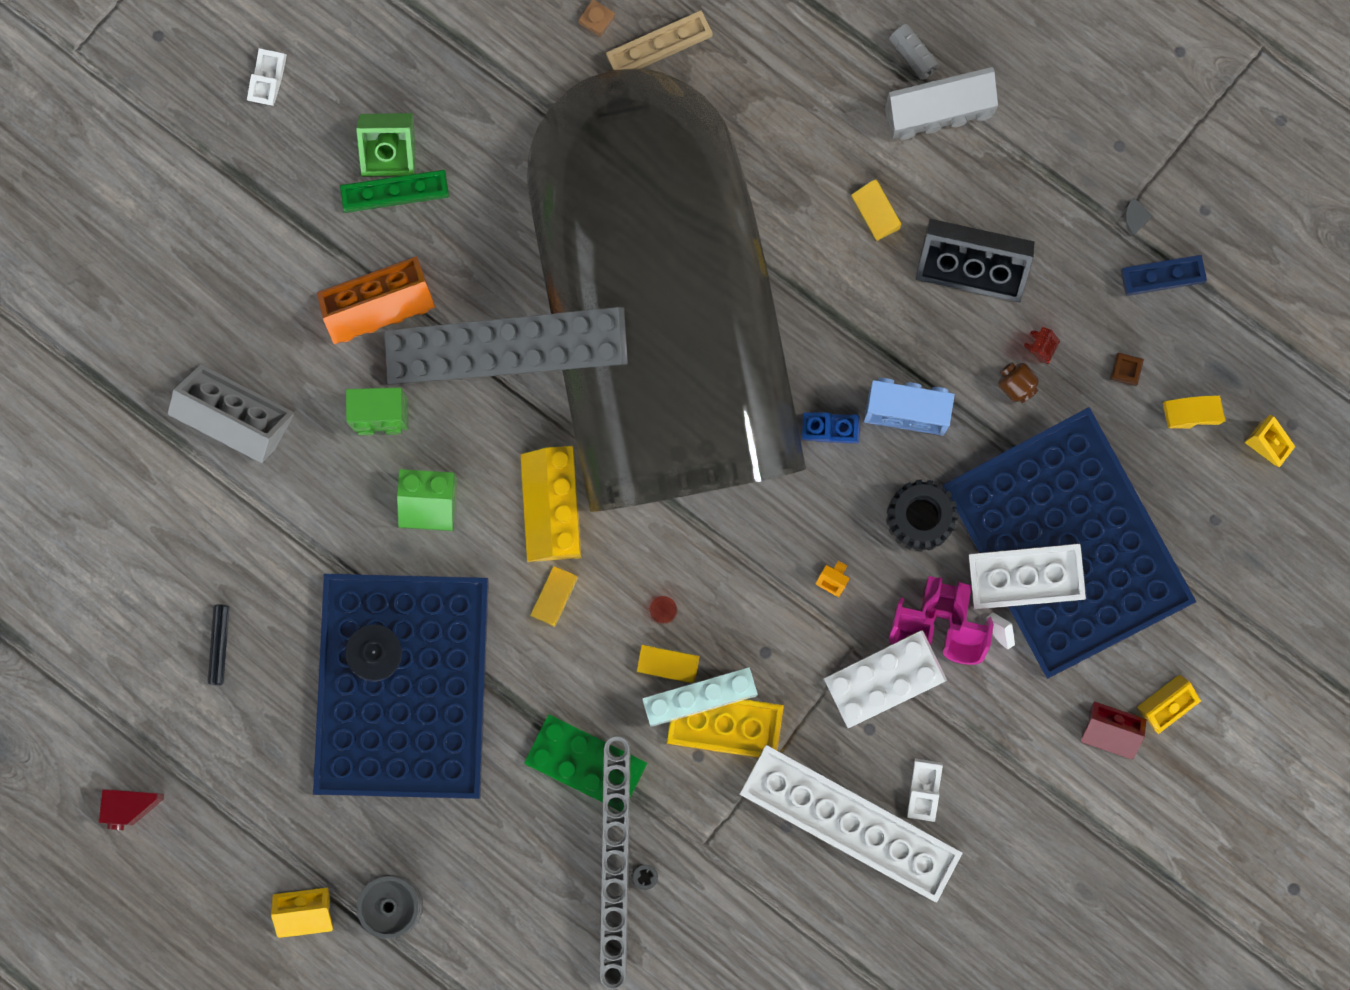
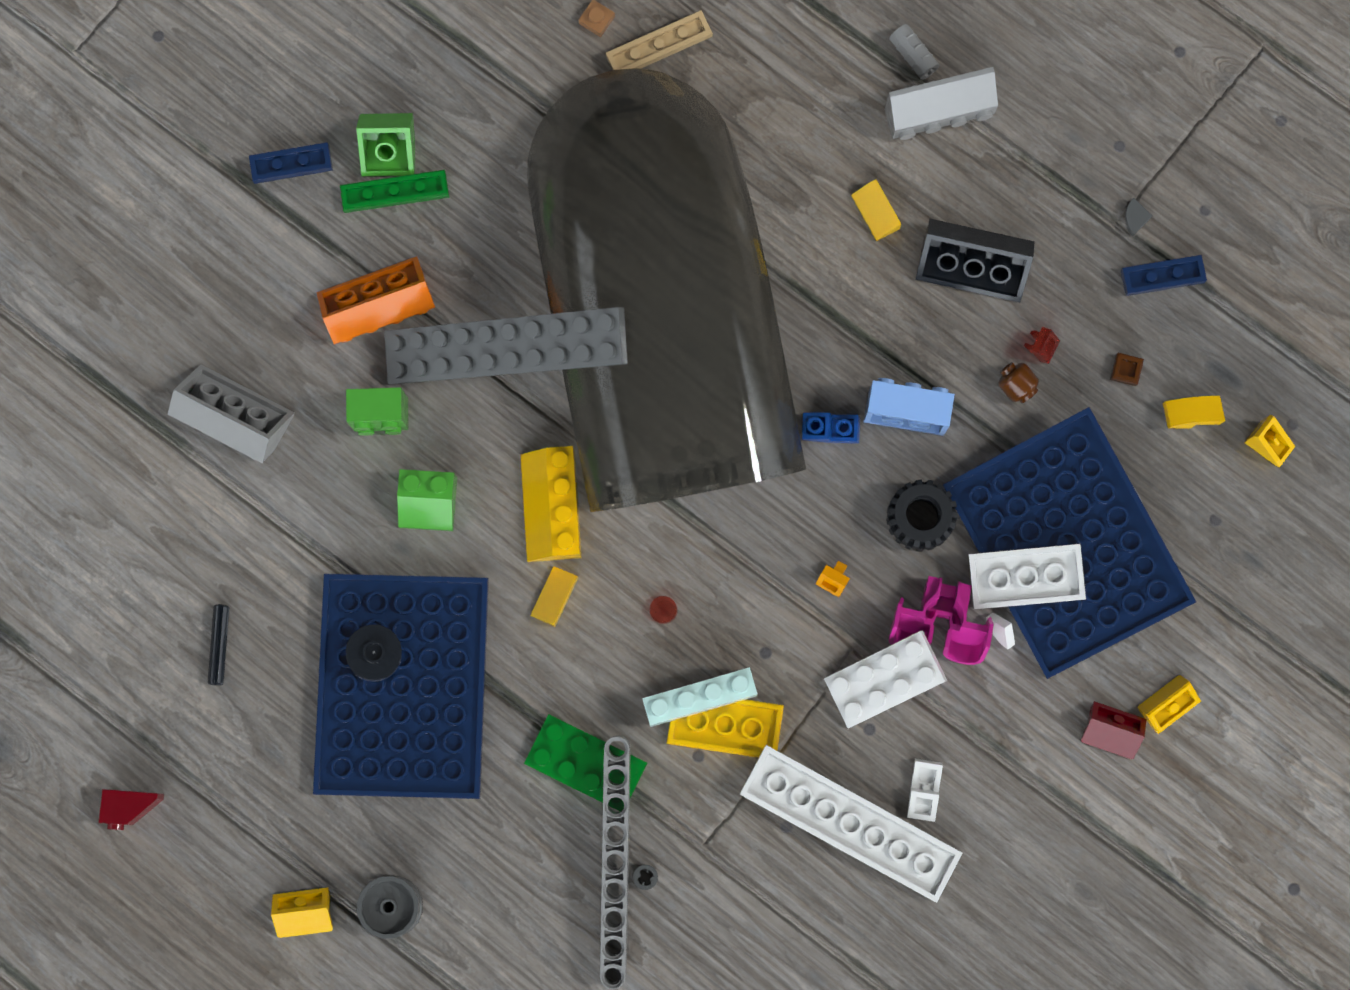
(267, 77): white slope -> none
(290, 163): none -> dark blue plate
(668, 663): yellow slope -> none

